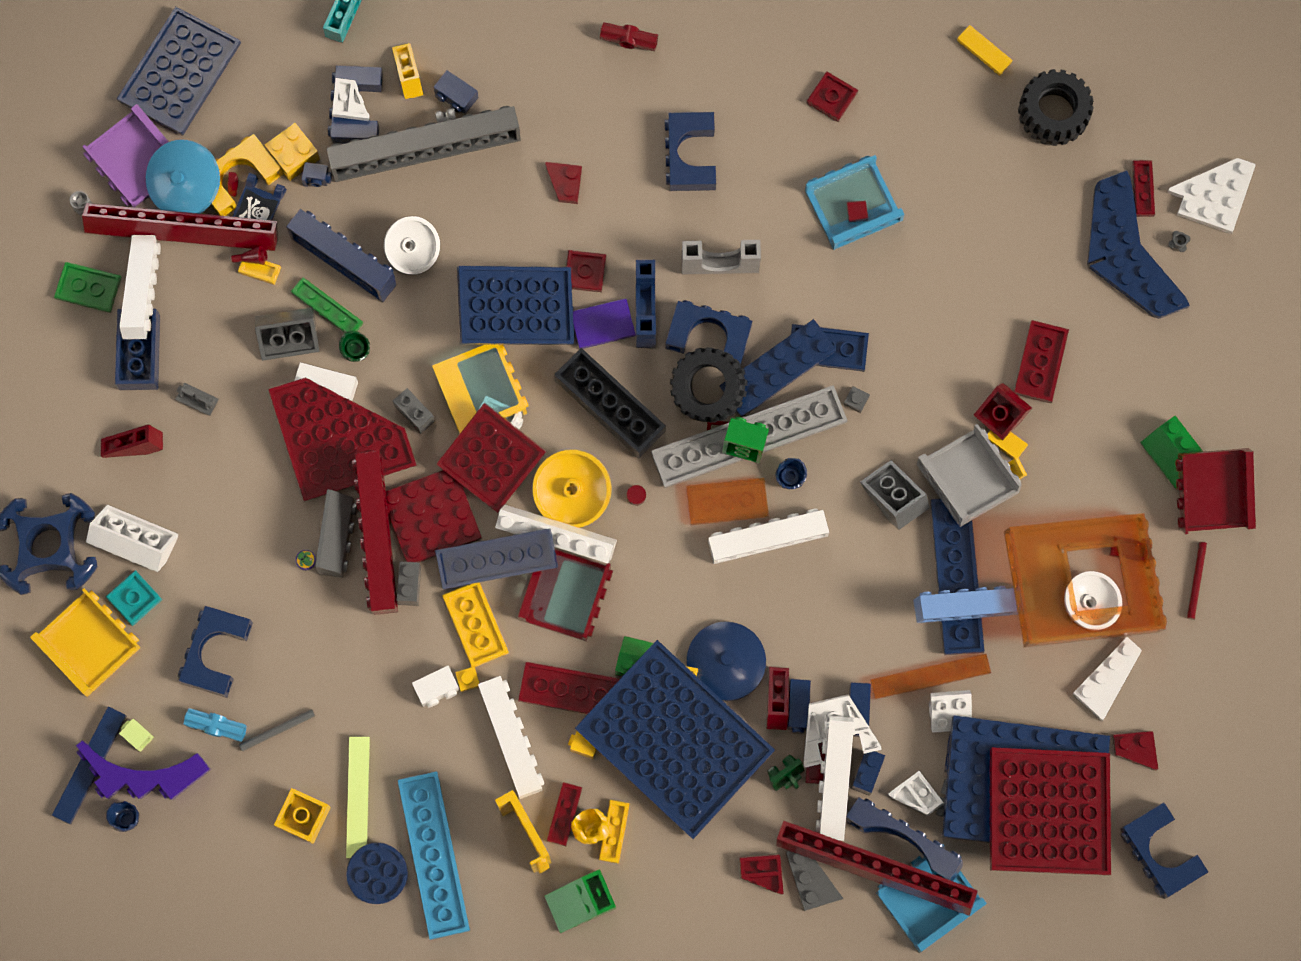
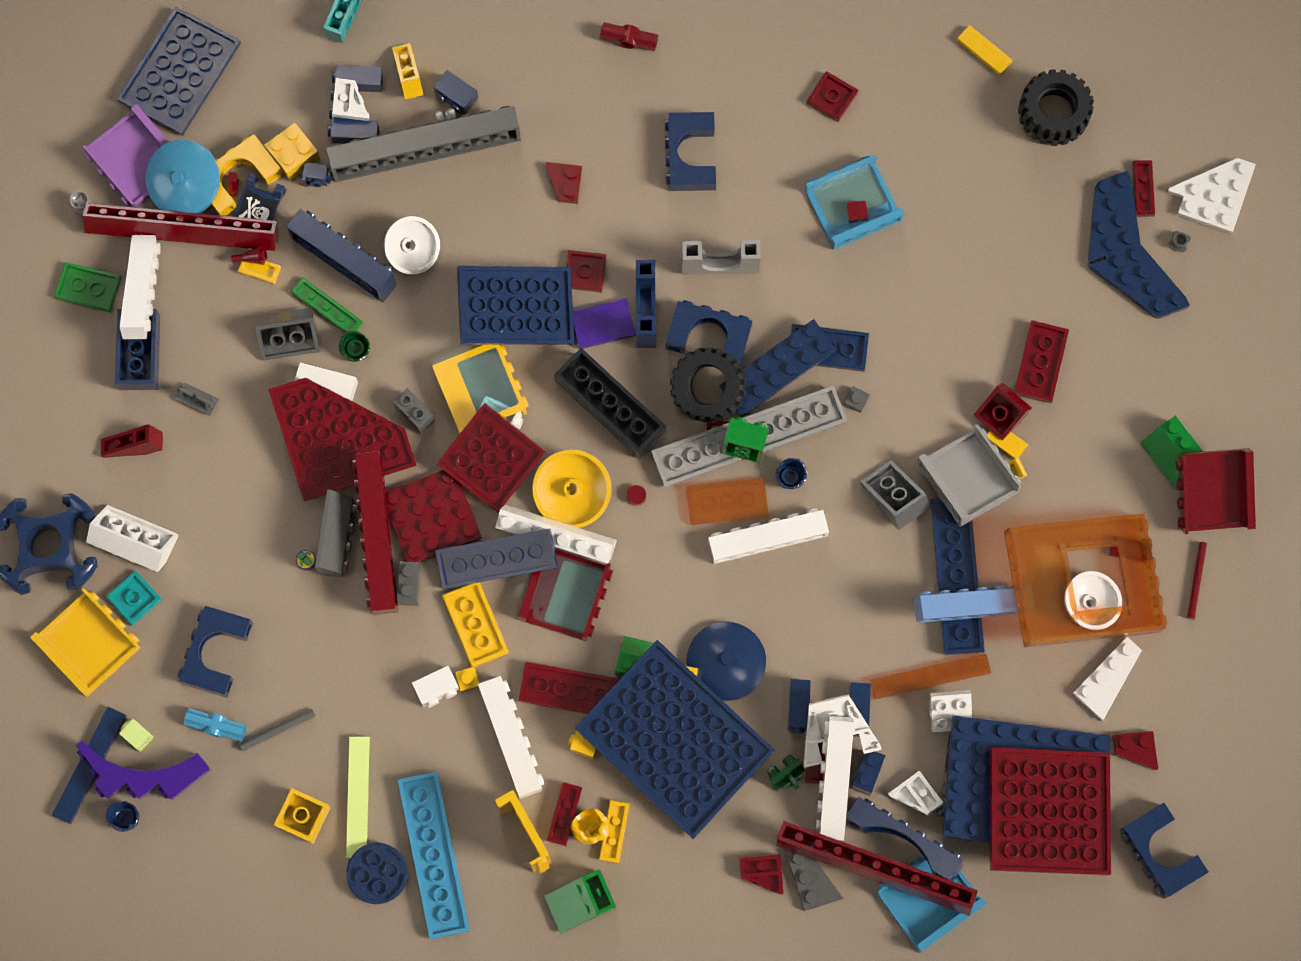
(778, 698): dark red slope -> none

